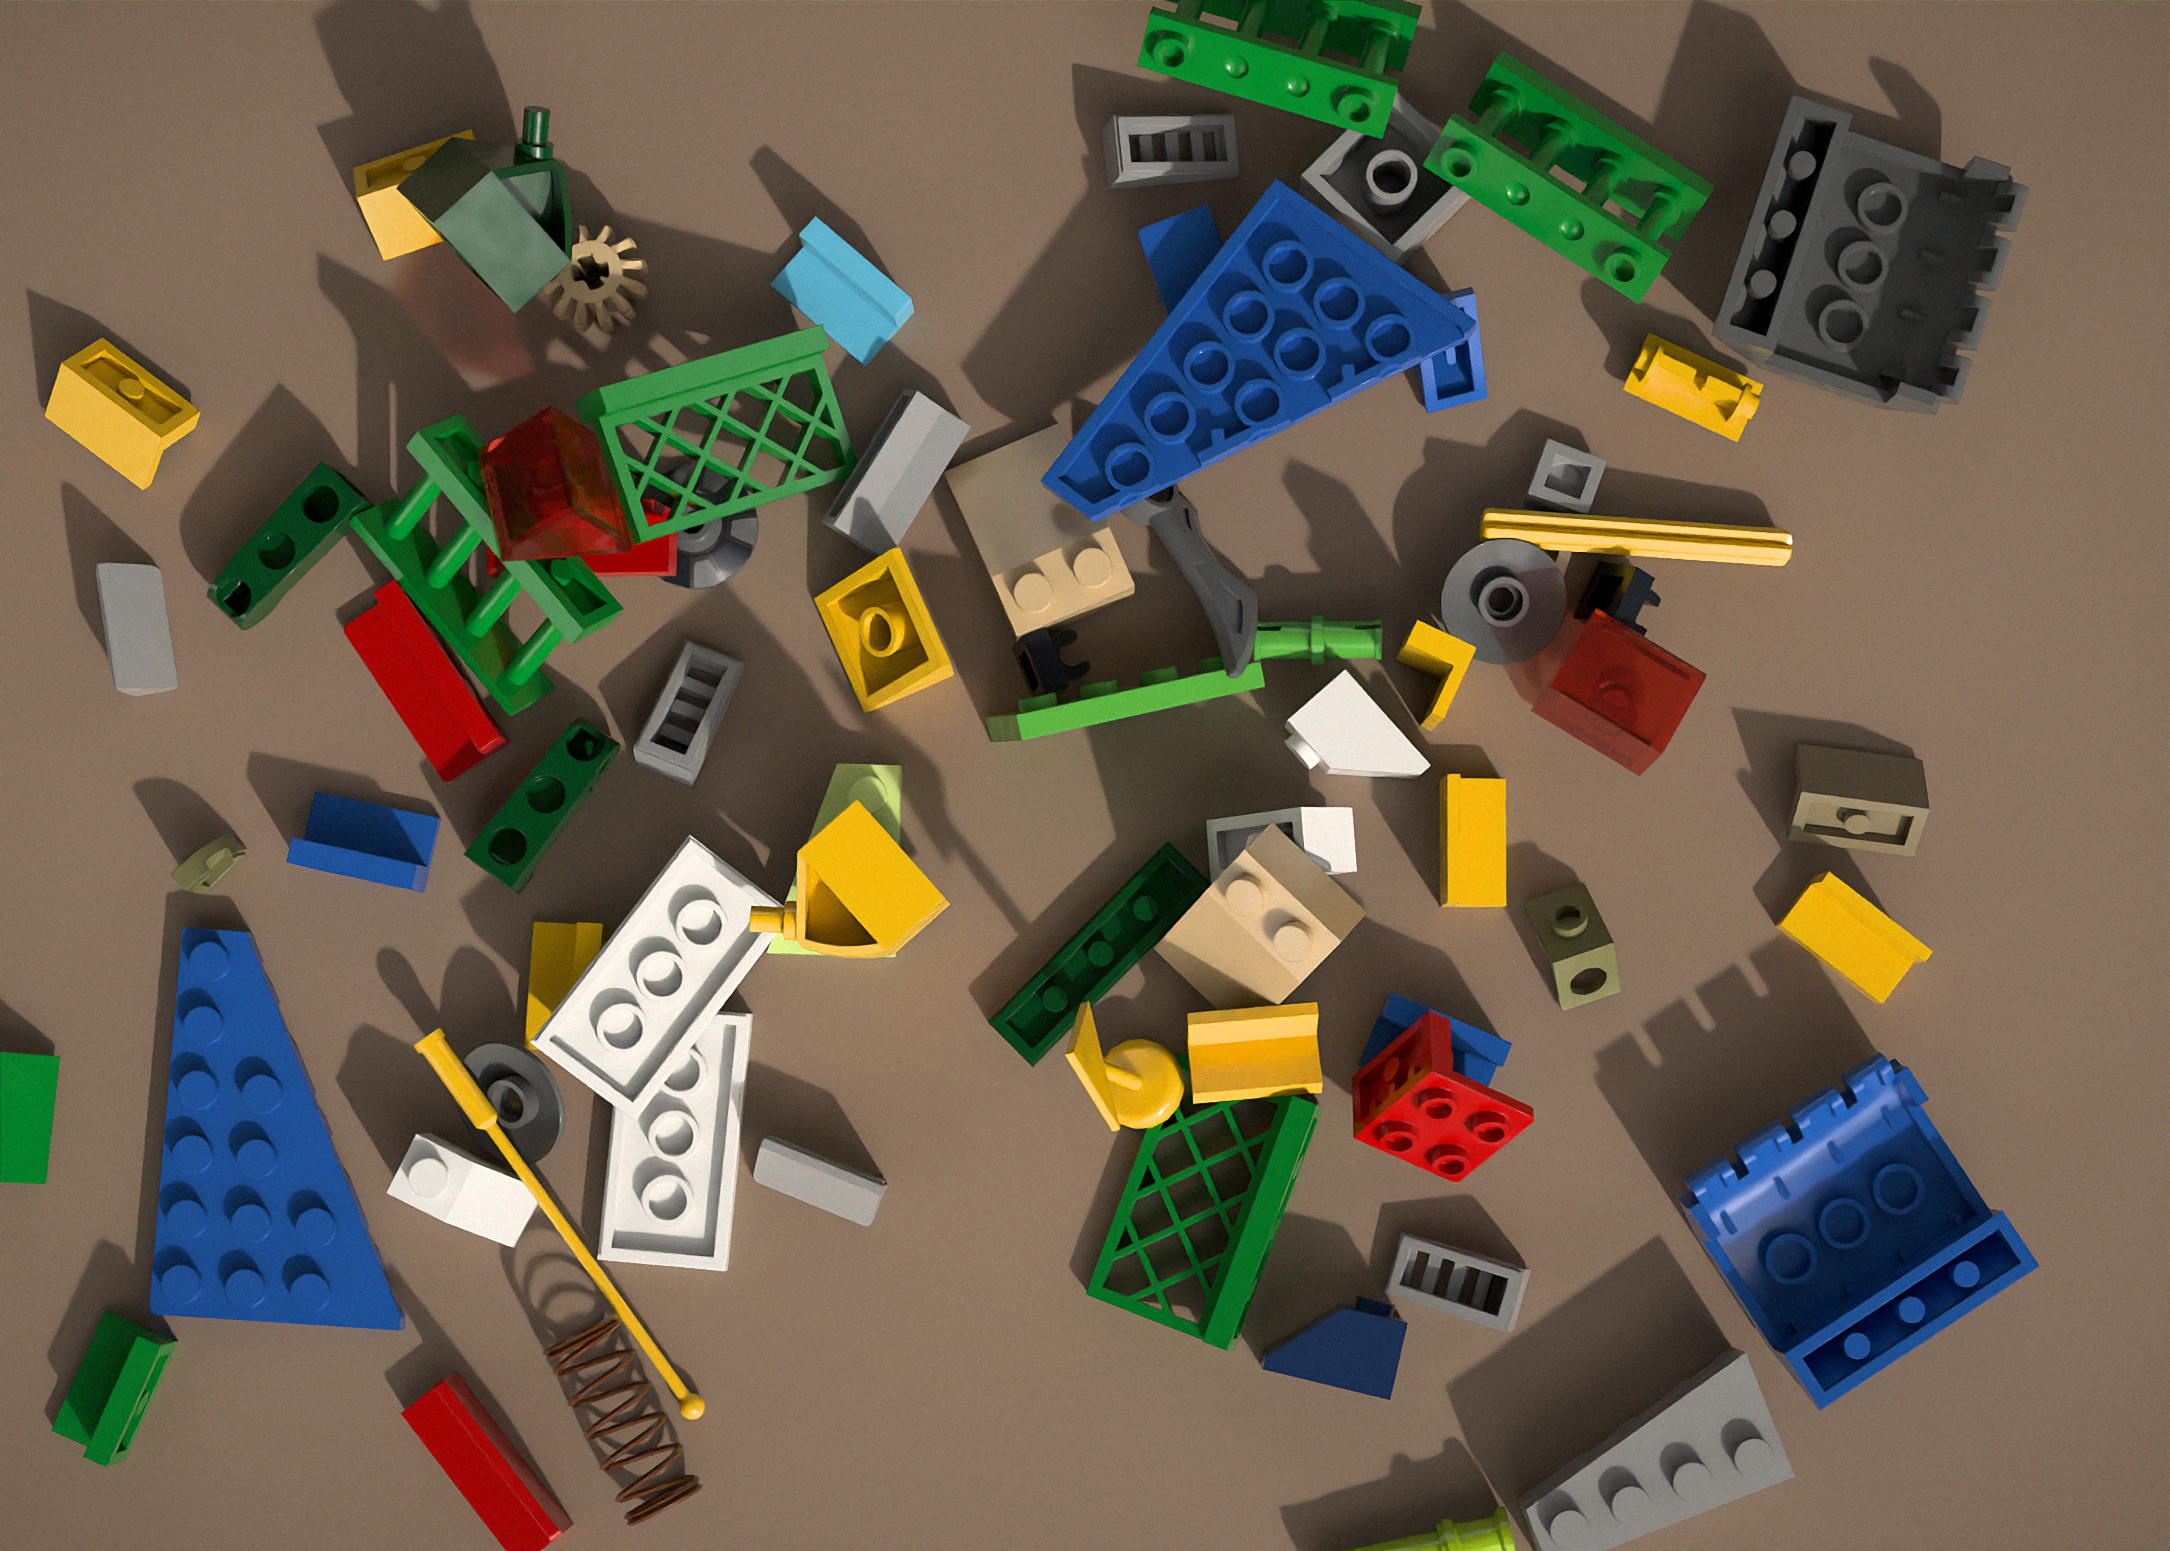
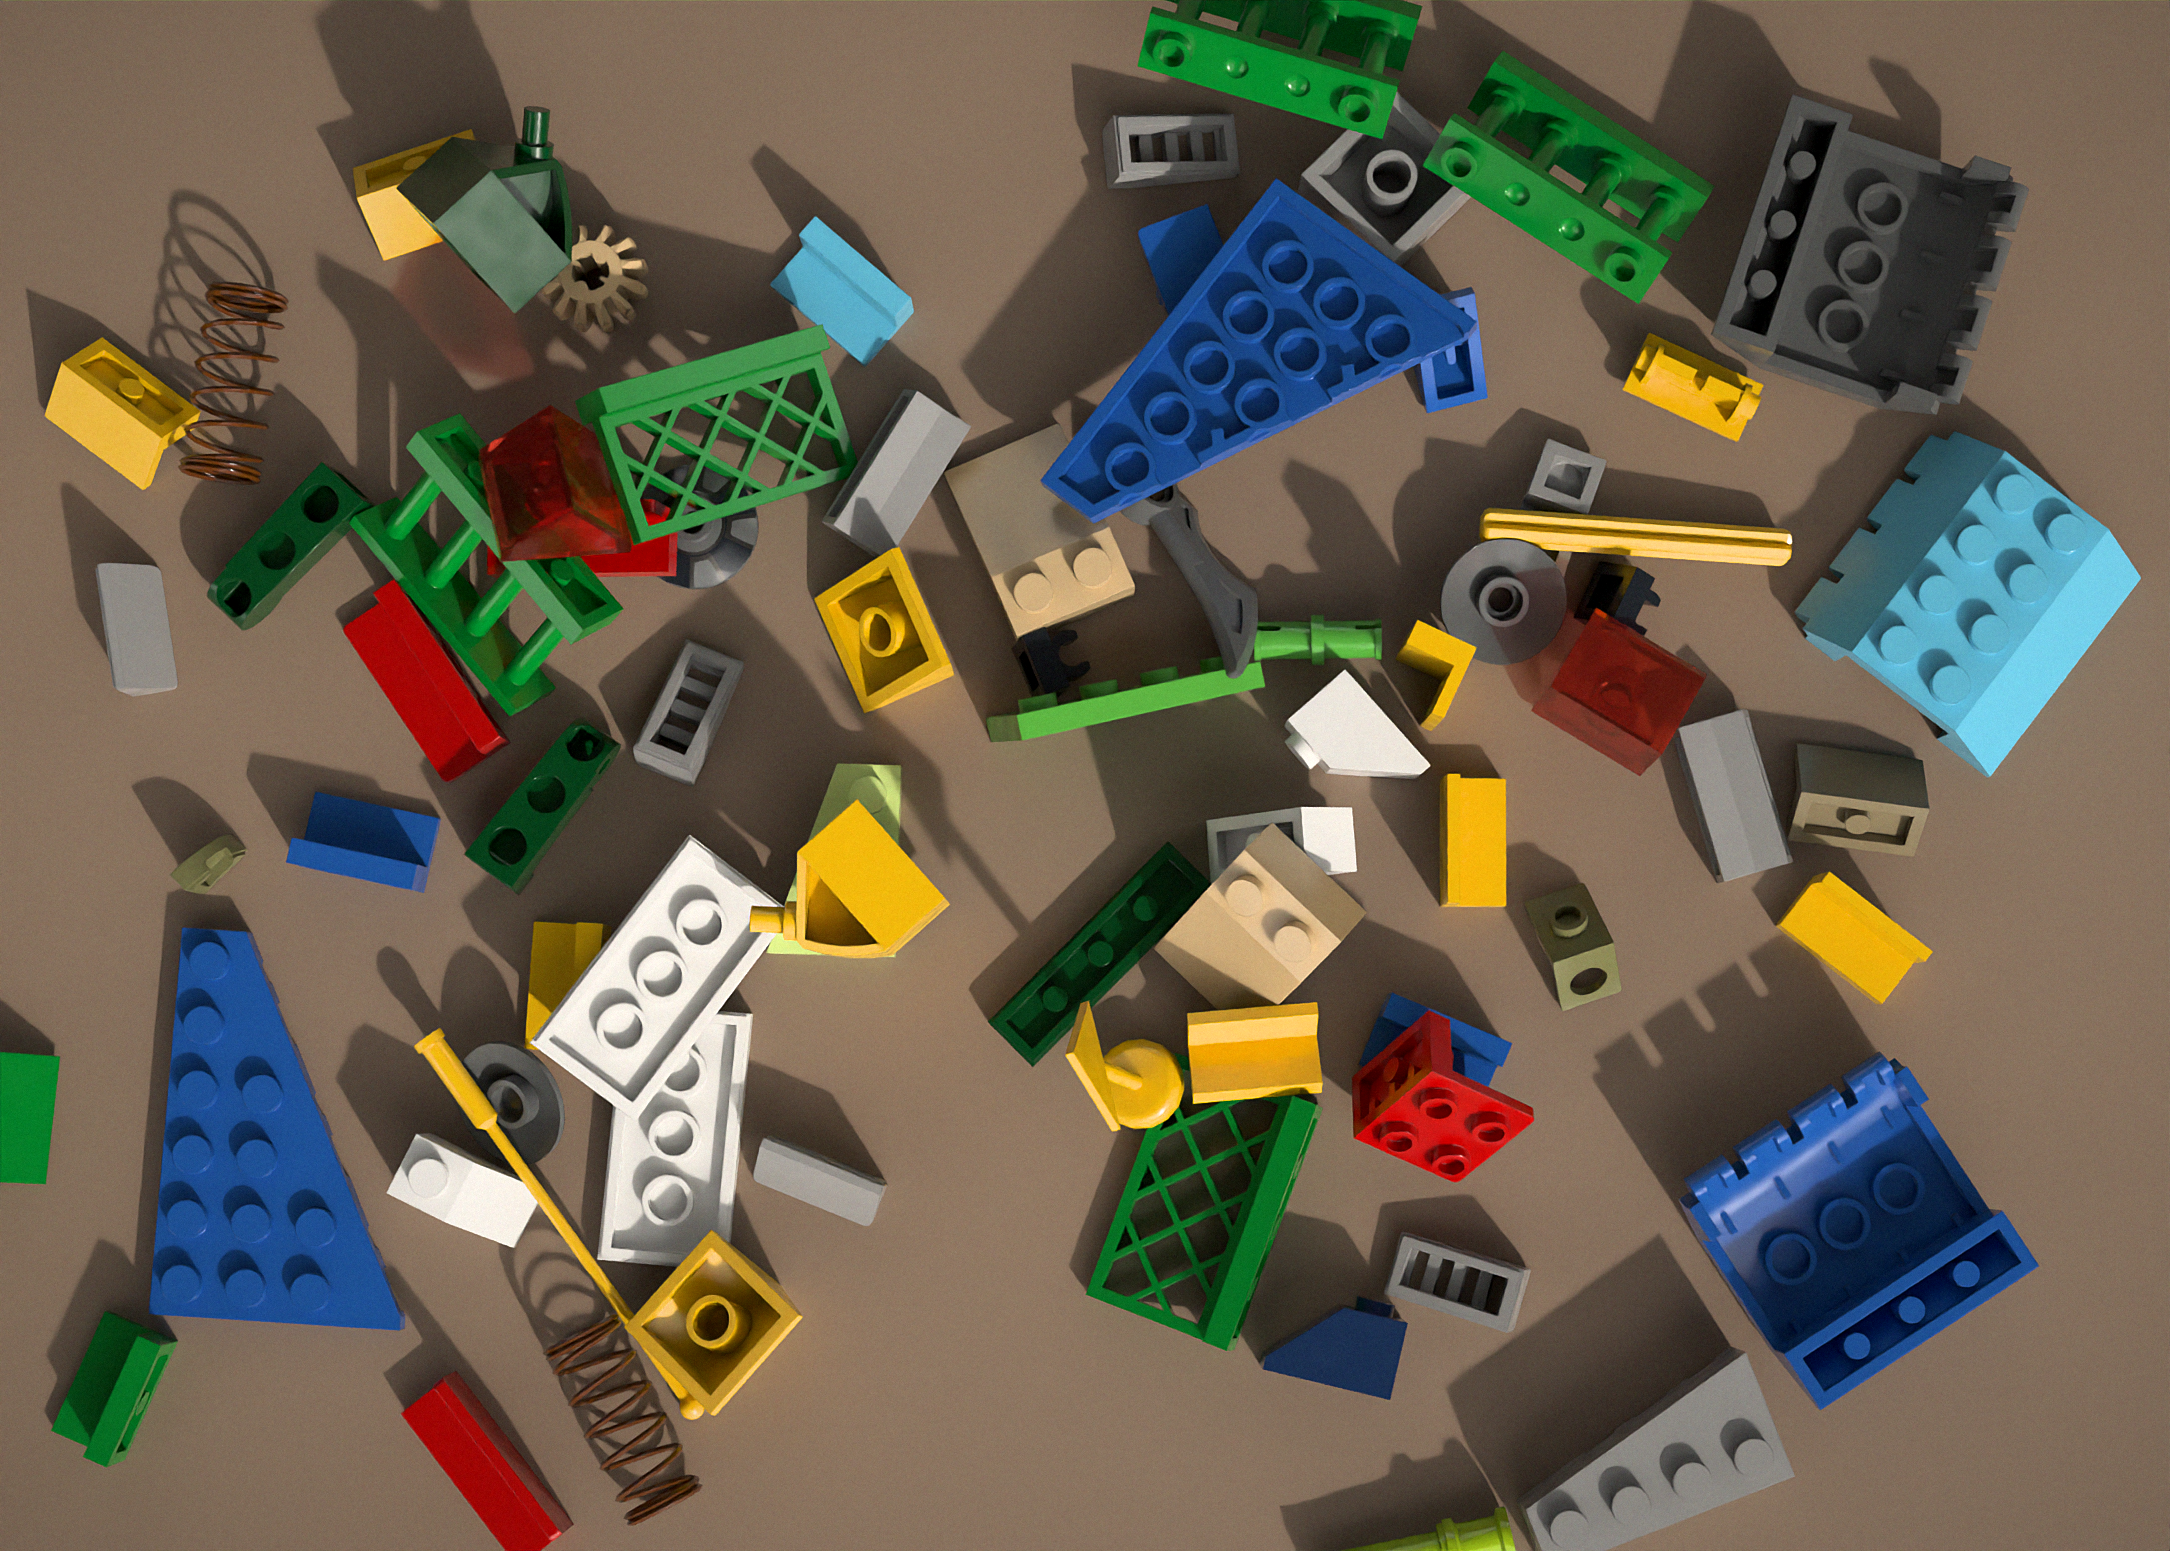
(215, 466): none -> reddish brown piece
(714, 1321): none -> yellow slope
(1732, 796): none -> light grey piece
(1971, 594): none -> medium azure slope

